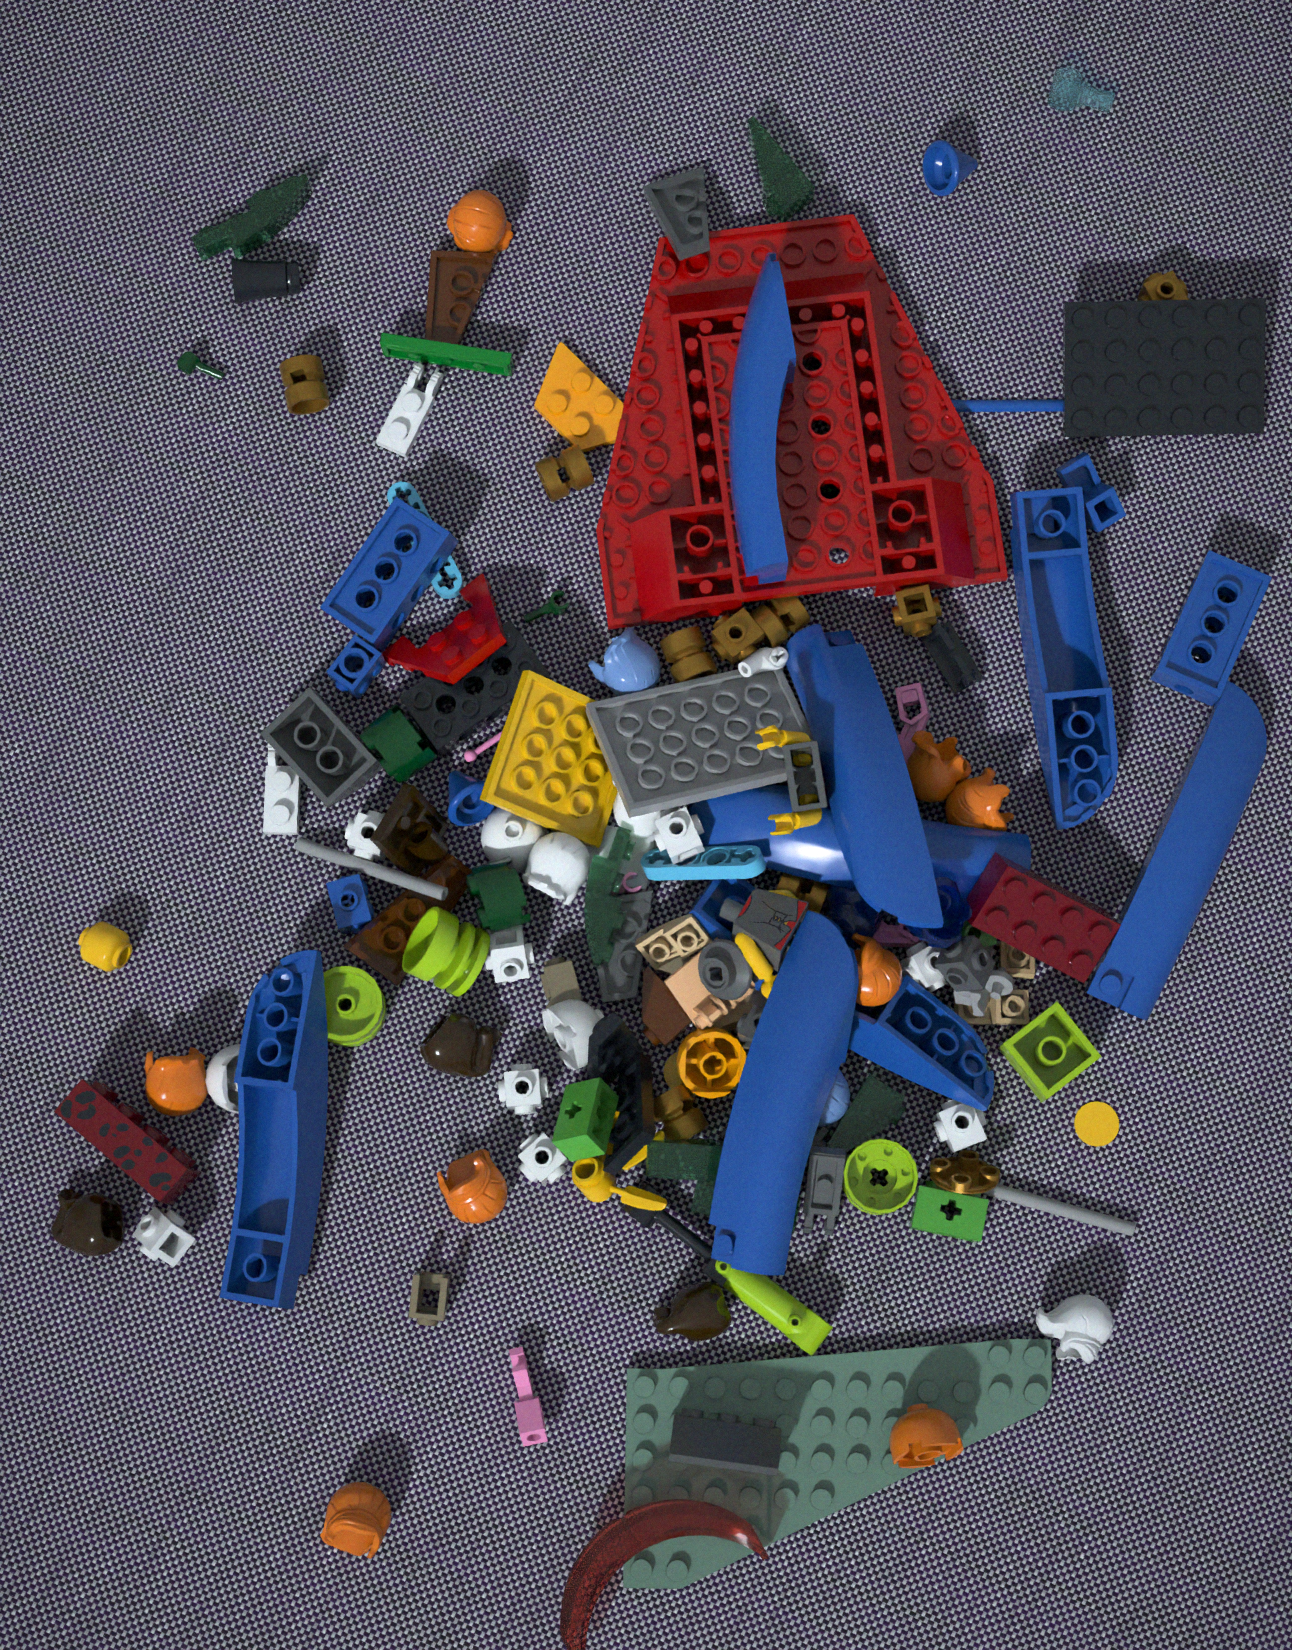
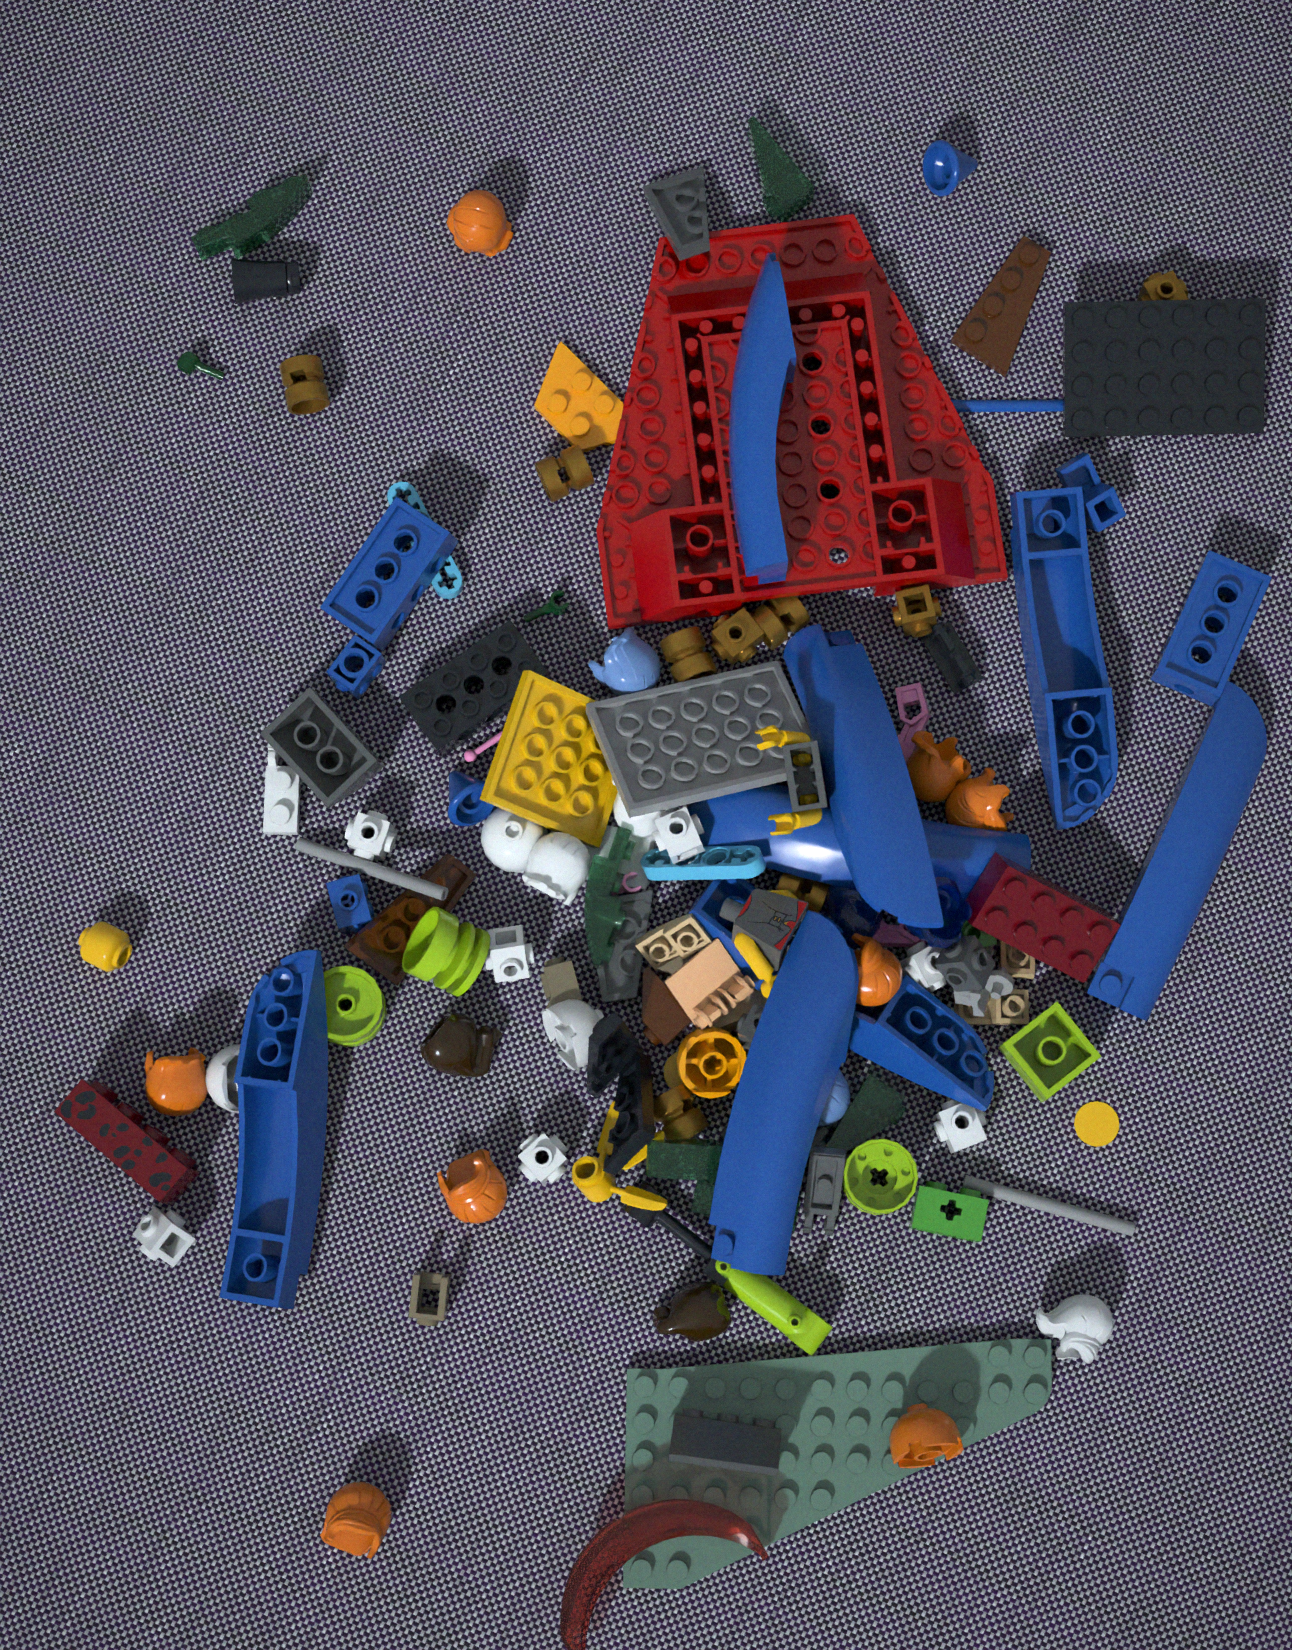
(88, 1223): dark brown piece -> none
(399, 742): dark green brick -> none
(409, 413): white hinge -> none
(412, 832): dark brown plate -> none
(447, 354): green tile -> none
(454, 292): reddish brown wing -> none
(458, 646): red wing -> none
(498, 895): dark green brick -> none
(526, 1102): white brick -> none
(528, 1407): bright pink piece -> none
(585, 1119): bright green brick -> none
(735, 969): dark grey piece -> none
(764, 659): white arm -> none
(964, 1173): pearl gold dish -> none
(1001, 312): none -> reddish brown wing
(1071, 91): clear light blue pin -> none

